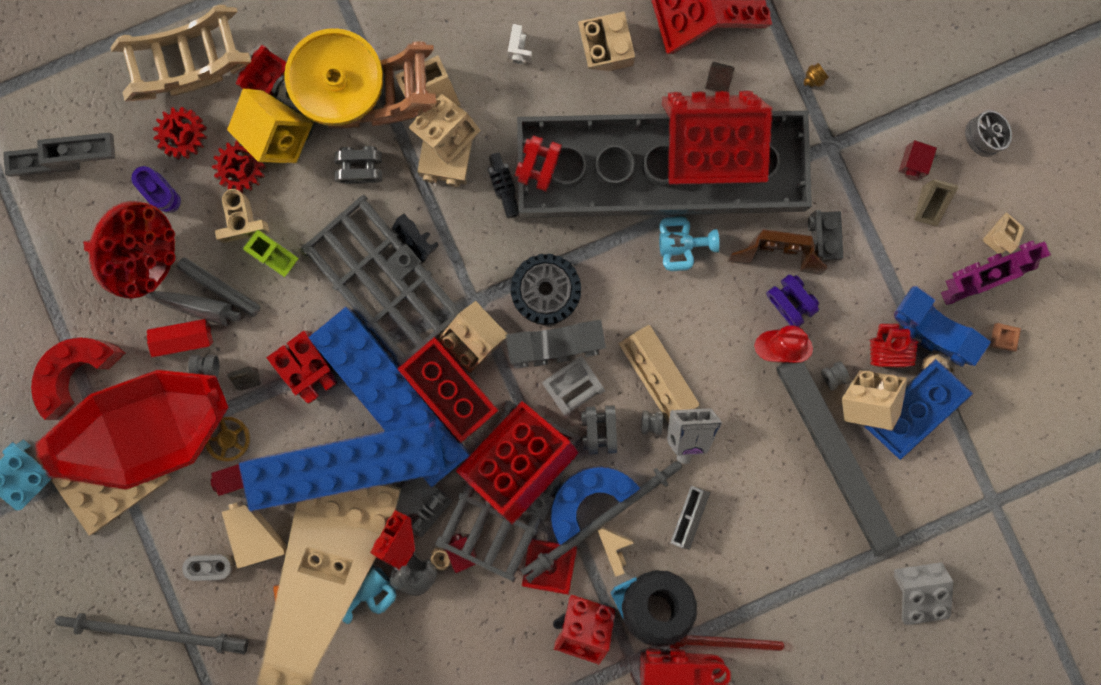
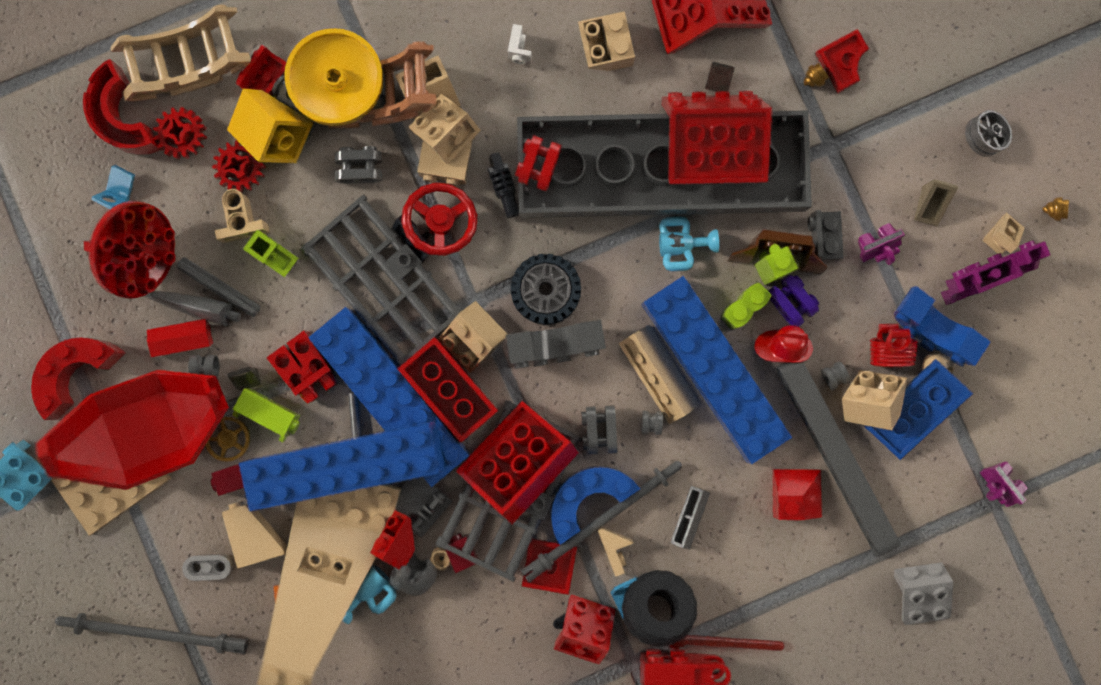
(59, 154): dark grey bracket -> none
(102, 112): none -> red brick
(117, 189): none -> dark azure bracket
(156, 189): dark purple brick -> none
(267, 413): none -> lime brick
(354, 415): none -> flat silver bar
(439, 219): none -> red piece
(570, 378): light grey plate -> none
(692, 432): light grey torso -> none
(716, 370): none -> blue brick
(749, 301): none -> lime brick
(776, 264): none -> lime brick
(797, 494): none -> red slope
(842, 58): none -> red tile
(883, 248): none -> magenta hips
(917, 160): dark red brick -> none
(1002, 487): none -> magenta hips
(1005, 337): nougat tile -> none
(1057, 209): none -> pearl gold plate

